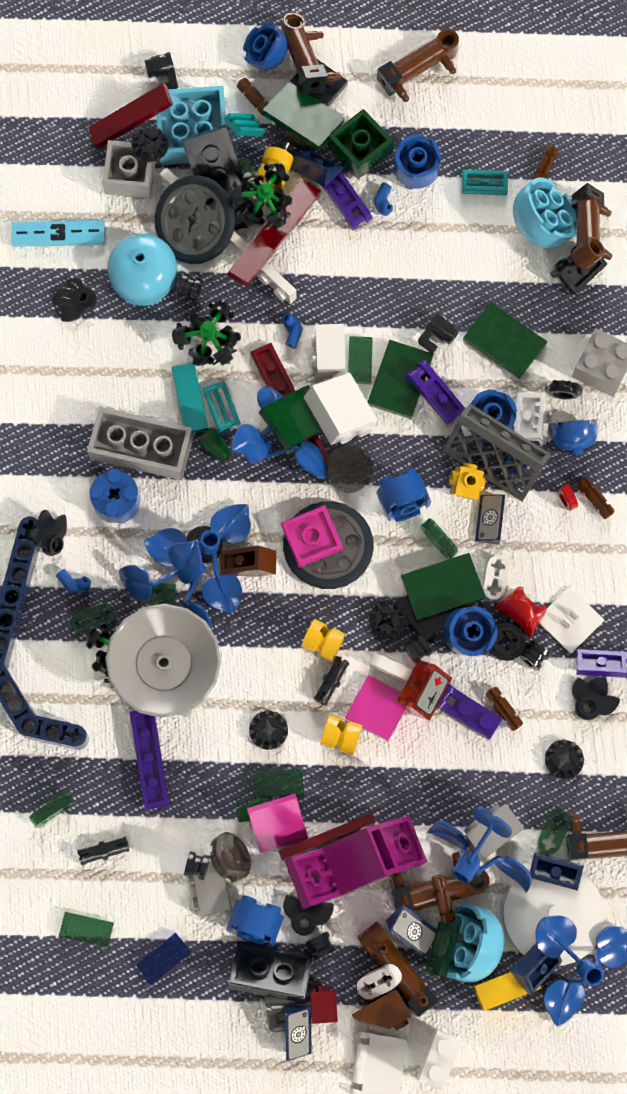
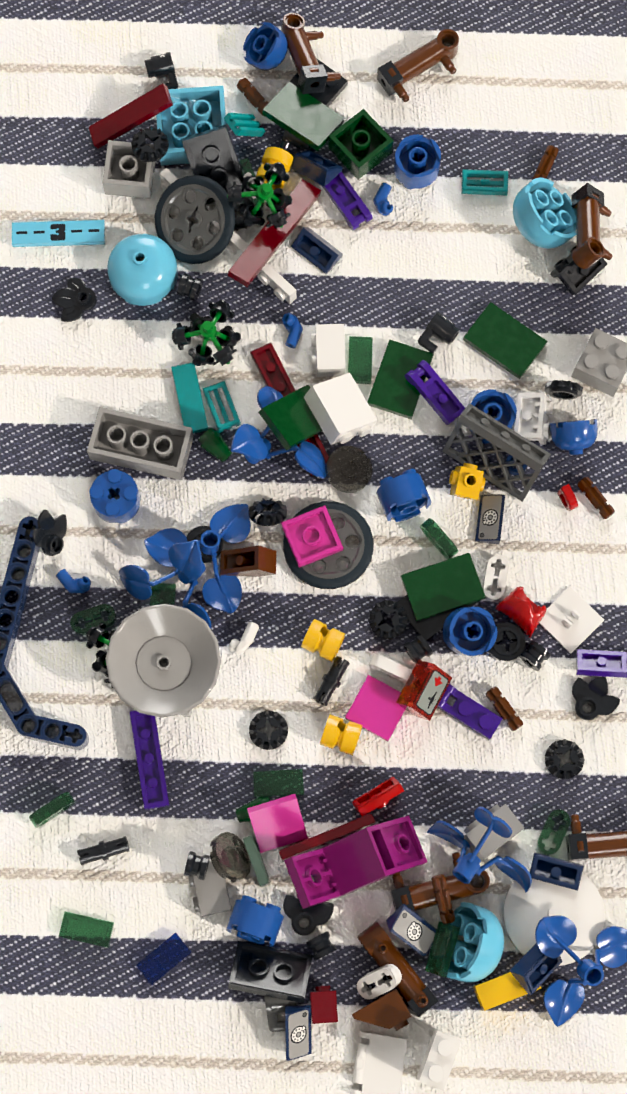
(246, 640): none -> white arm
(257, 861): none -> sand green tile
(267, 518): none -> black gear
(316, 249): none -> dark blue slope
(378, 796): none -> red plate

